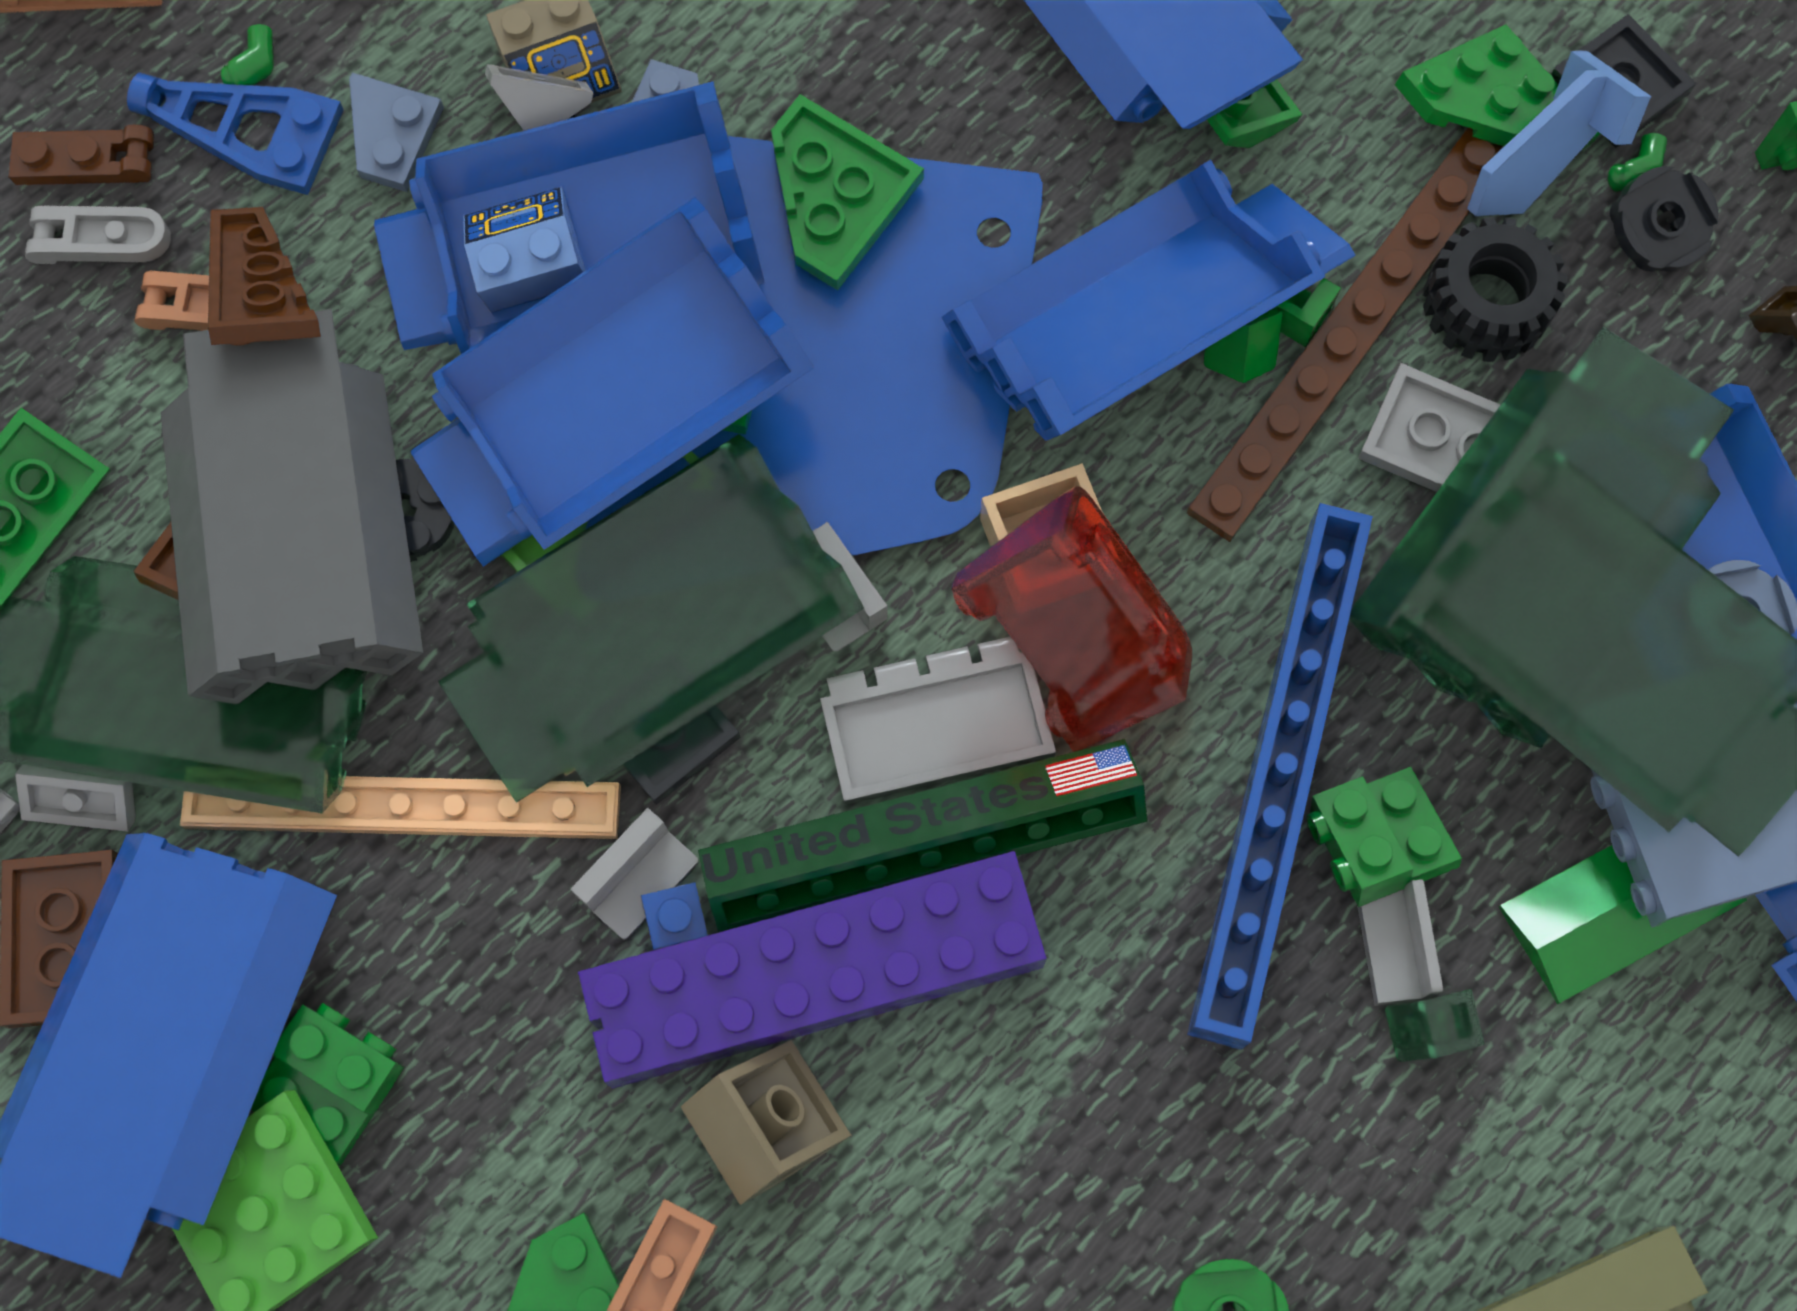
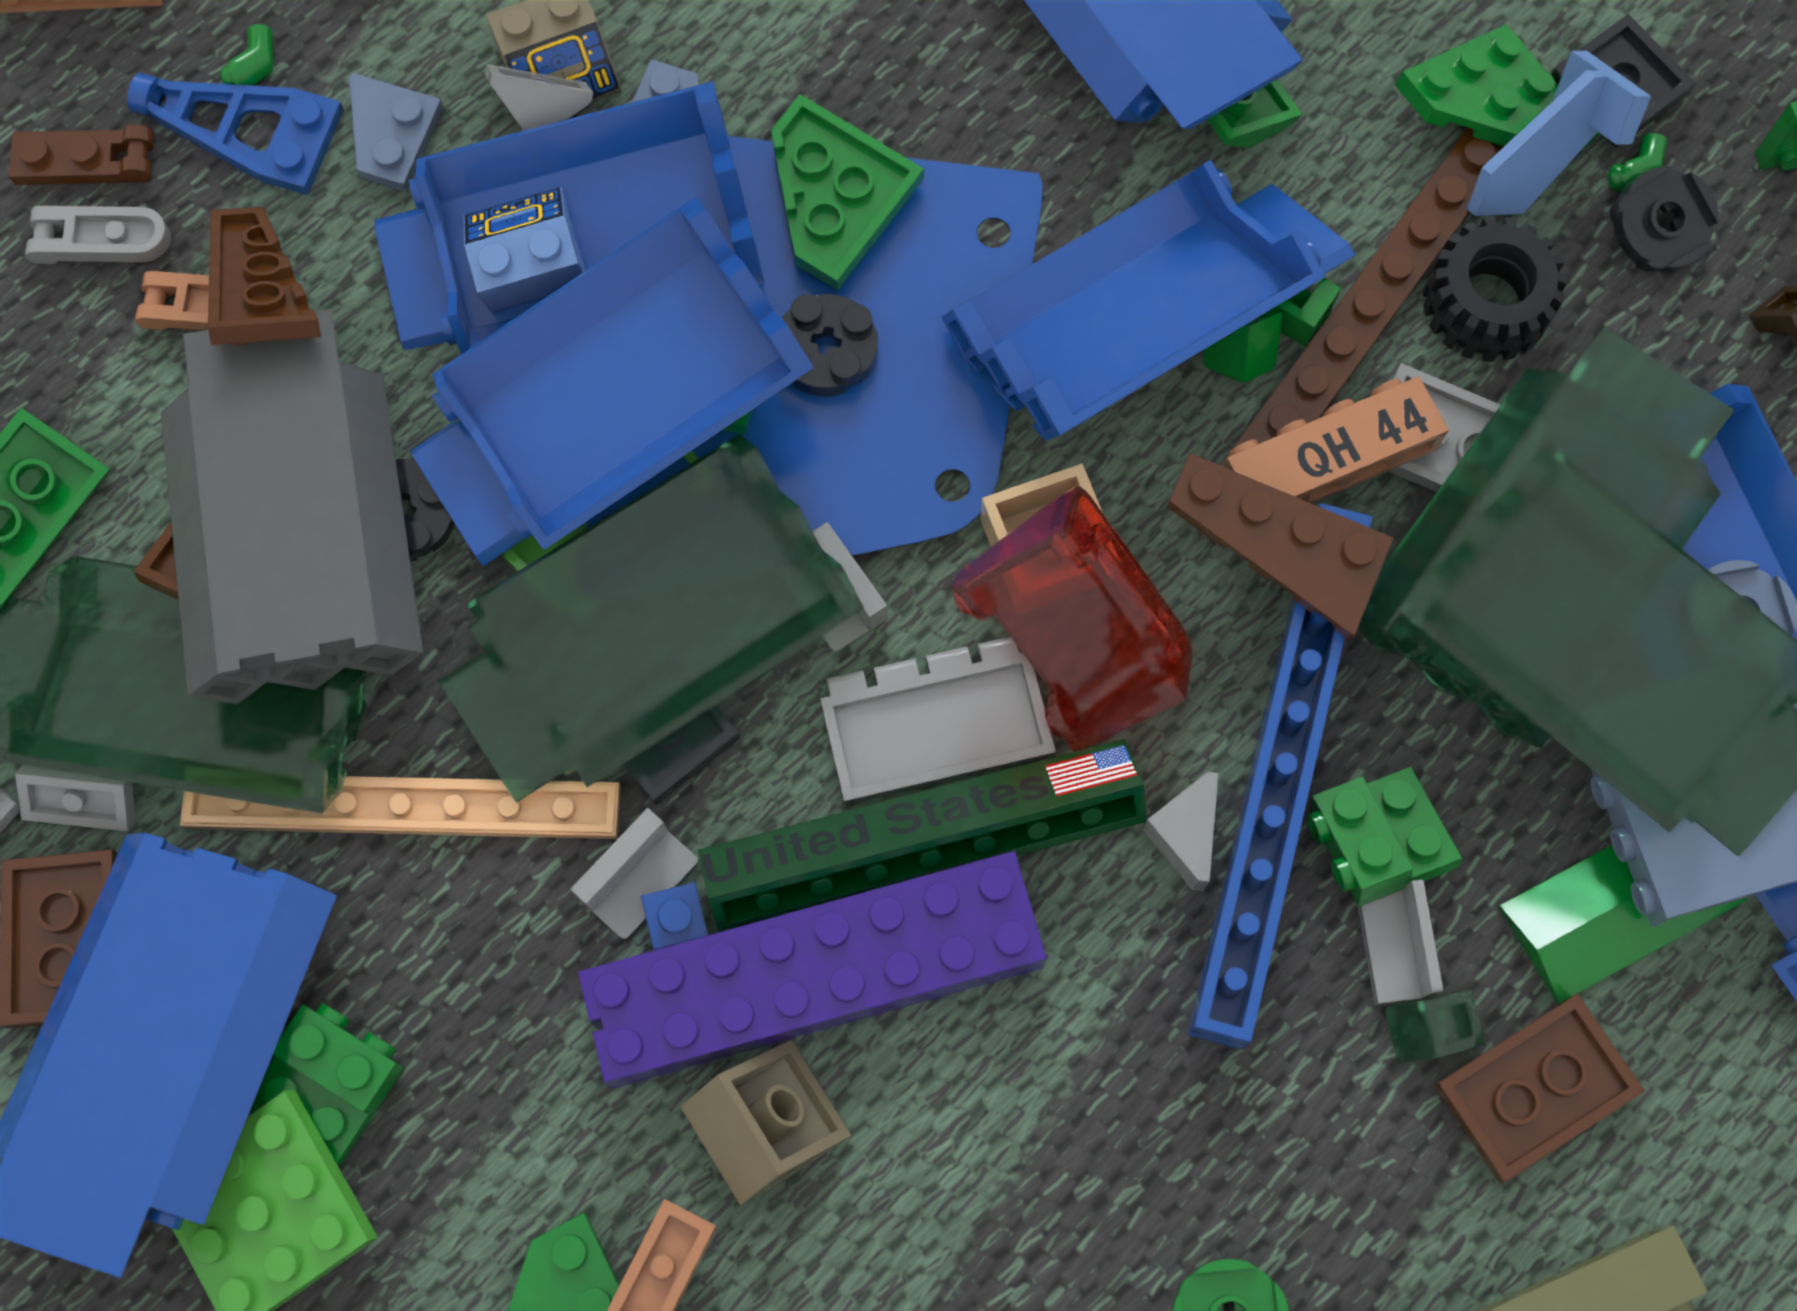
(850, 325): none -> black plate
(1186, 830): none -> light grey slope
(1298, 545): none -> reddish brown wing
(1346, 443): none -> nougat brick
(1539, 1088): none -> reddish brown plate

